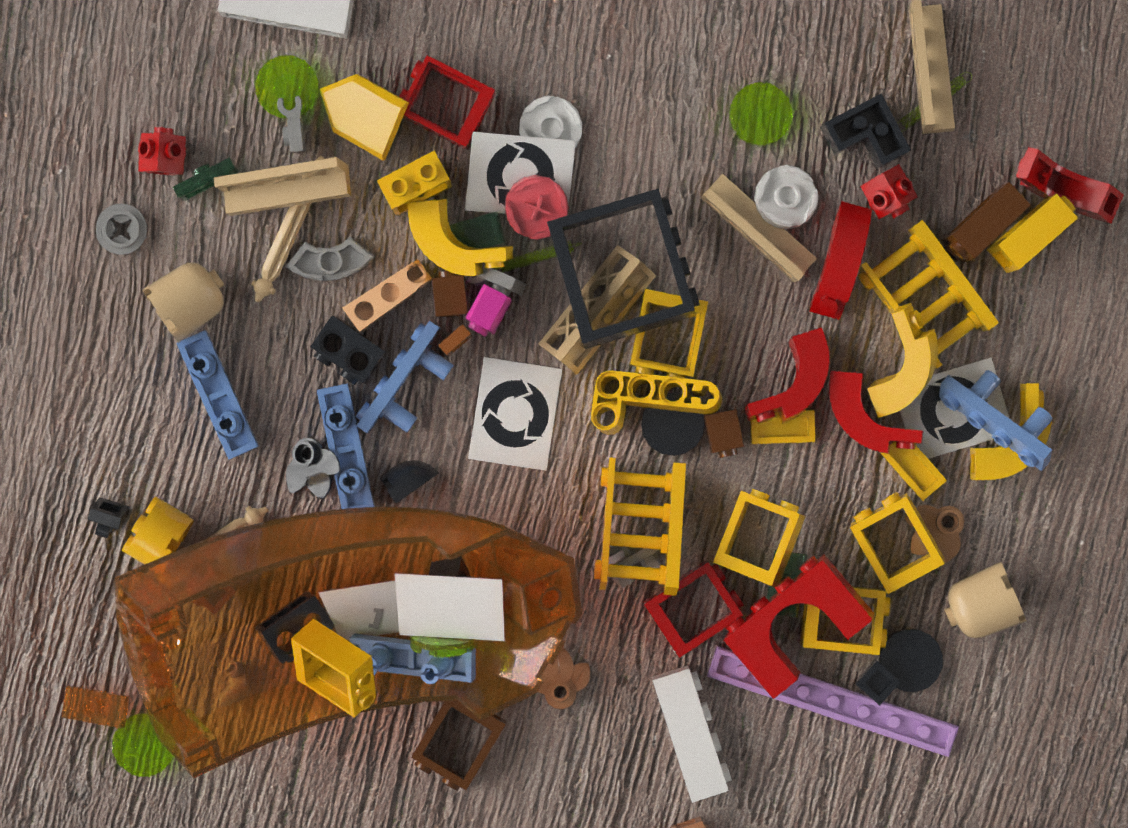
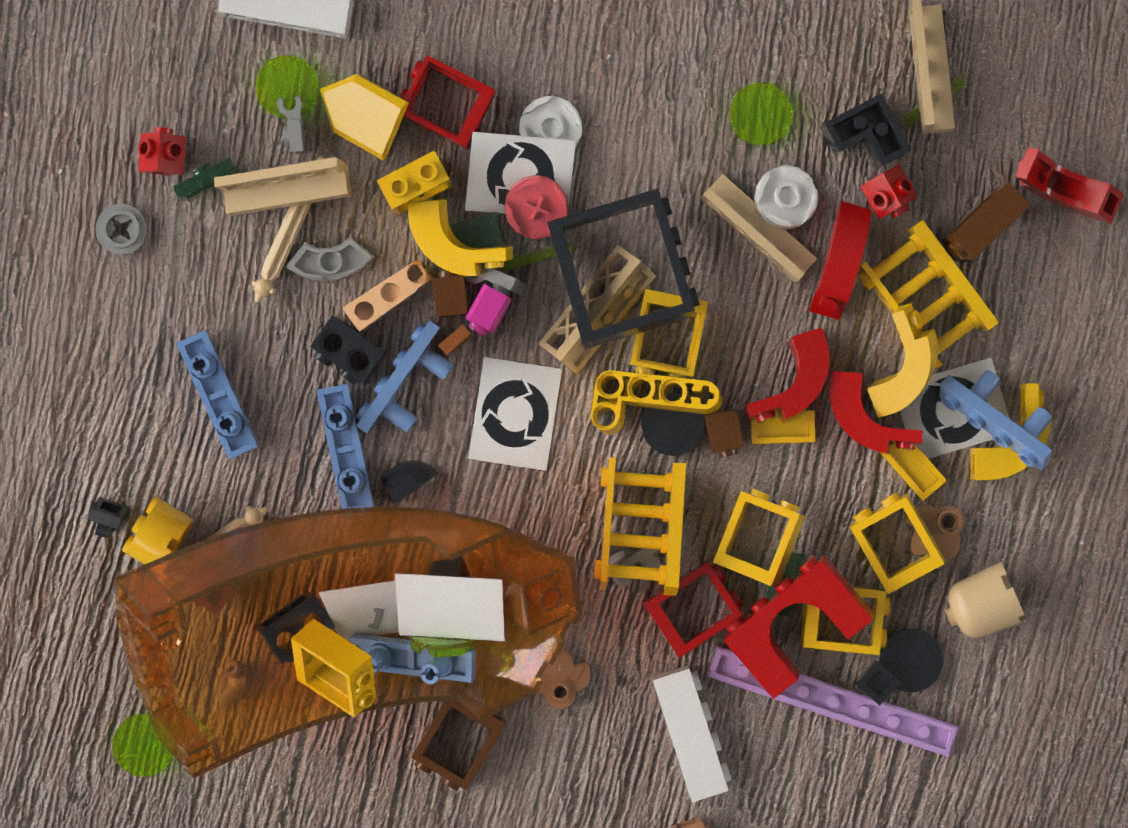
(95, 706): clear orange plate -> none
(186, 298): tan cylinder -> none
(312, 471): plate -> none
(1033, 233): yellow window -> none

